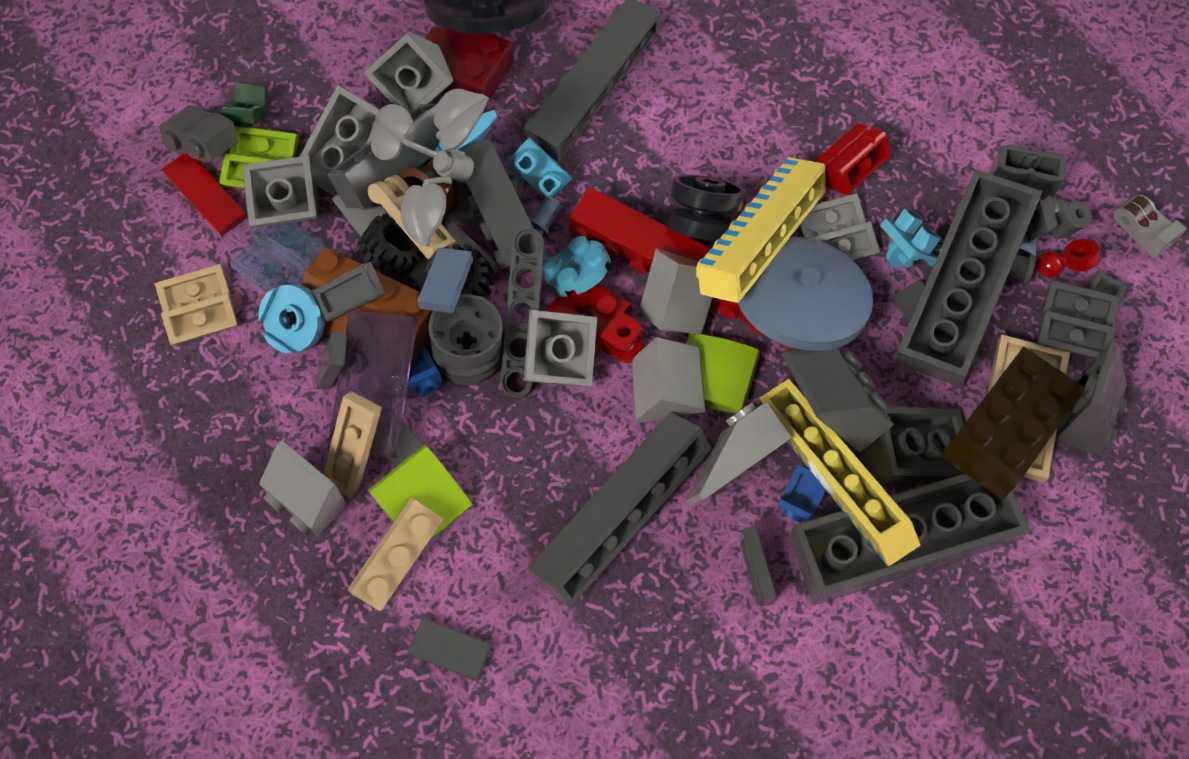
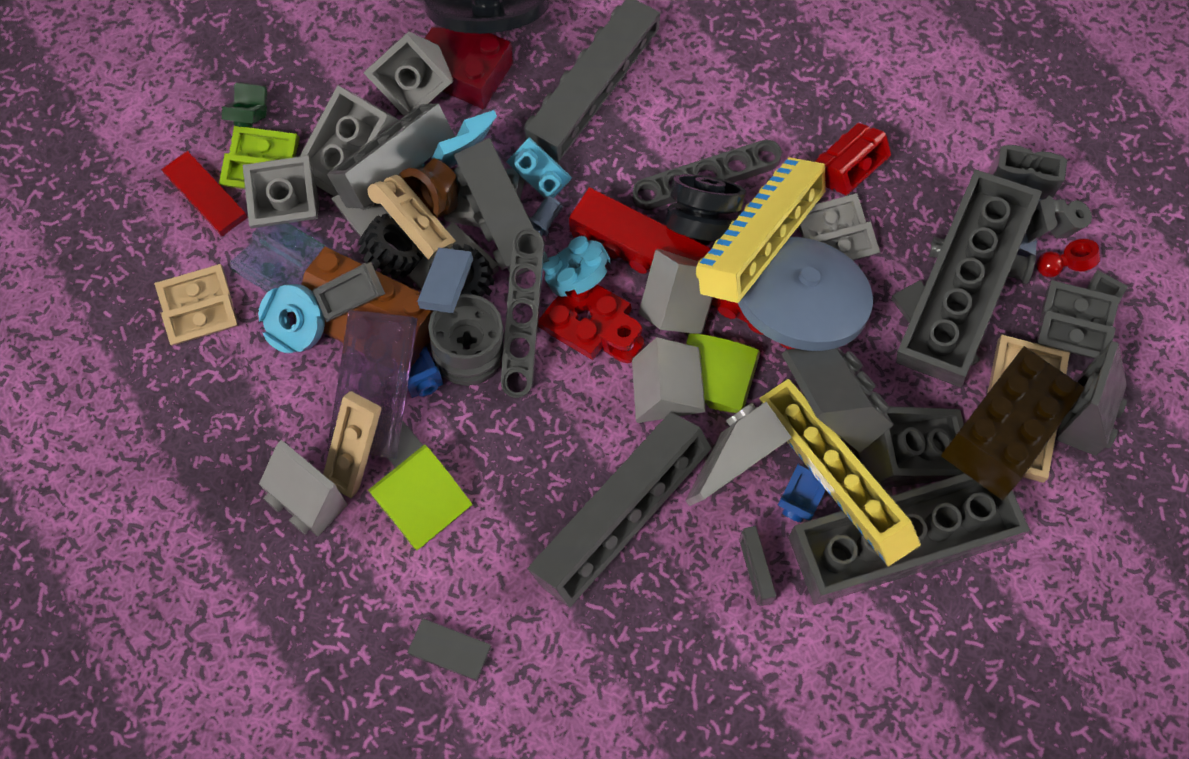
(198, 133): dark grey brick -> none
(331, 360): dark grey tile -> none
(395, 554): tan plate -> none
(455, 118): light grey plant -> none
(560, 348): light grey slope -> none
(717, 164): none -> dark grey beam
(907, 244): medium azure hips -> none
(1148, 225): light grey leg -> none

